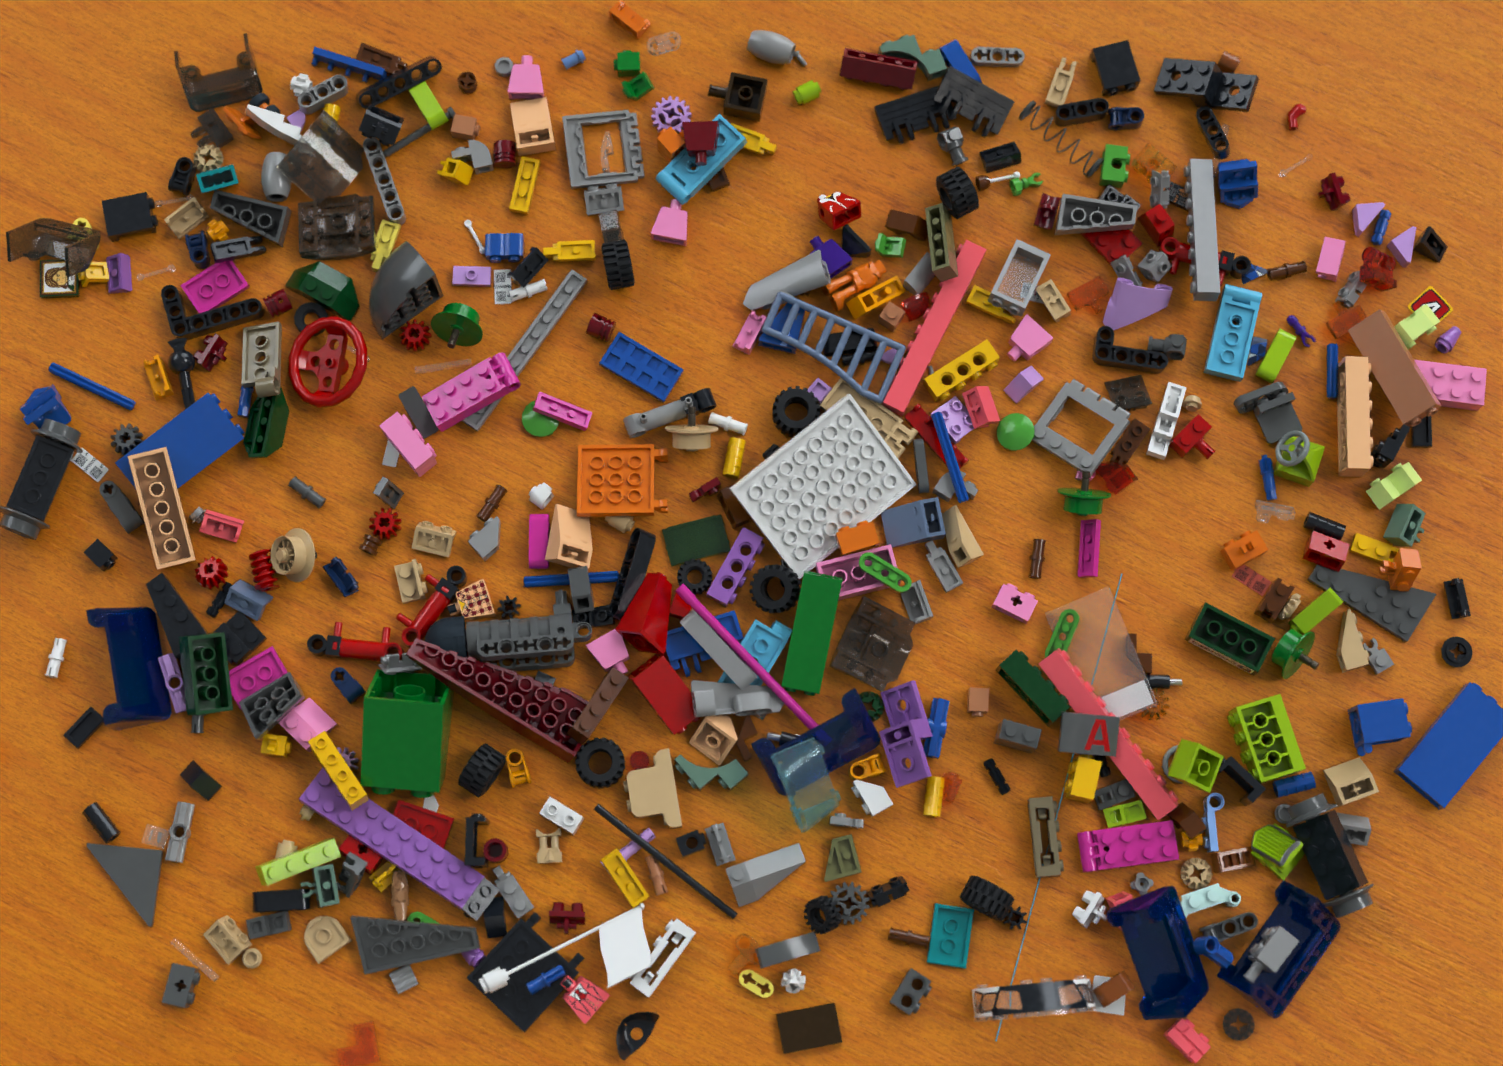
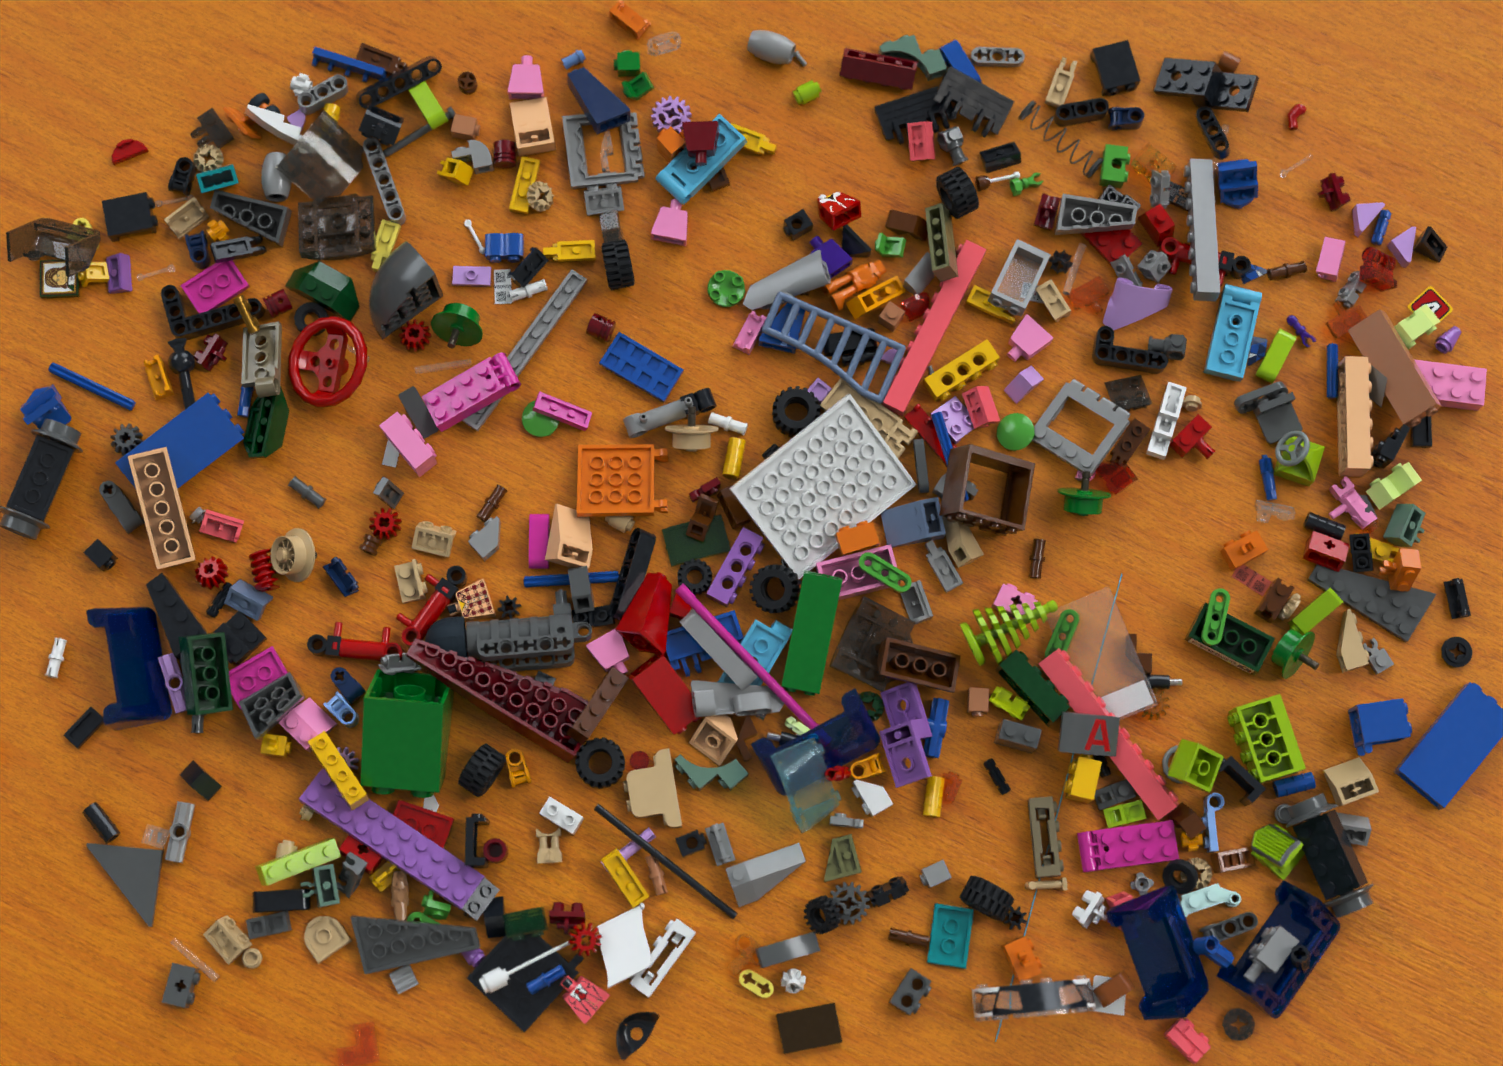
(90, 465): white sticker -> none
(126, 150): none -> red tile
(223, 86): clear smoke windscreen -> none
(244, 306): none -> pearl gold plate
(340, 708): none -> light blue piece
(433, 908): none -> bright green bracket
(503, 66): light grey tile -> none
(512, 893): light grey hinge -> none
(525, 922): none -> clear green brick
(534, 192): none -> tan gear
(541, 495): white plate -> none
(584, 946): none -> red gear
(597, 101): none -> dark blue slope
(702, 518): none -> reddish brown slope
(726, 288): none -> bright green dish
(733, 95): dark brown brick -> none
(796, 727): none -> yellowish green axle
(801, 218): none -> black brick
(838, 773): none -> red pin
(918, 664): none -> reddish brown slope
(921, 141): none -> coral hinge
(935, 874): none -> light grey brick
(1001, 699): none -> neon yellow hinge
(1008, 626): none -> lime plant
(1016, 492): none -> reddish brown window
(1022, 959): none -> orange brick
(1060, 261): none -> black gear
(1062, 884): none -> tan piece
(1074, 269): none -> clear bar
(1089, 548): dark pink plate -> none
(1187, 868): none -> black tyre
(1219, 609): none -> bright green plate
(1297, 952): none -> black axle
(1356, 505): none -> bright pink piece
(1361, 552): none -> black slope
(1378, 386): none -> light grey sticker

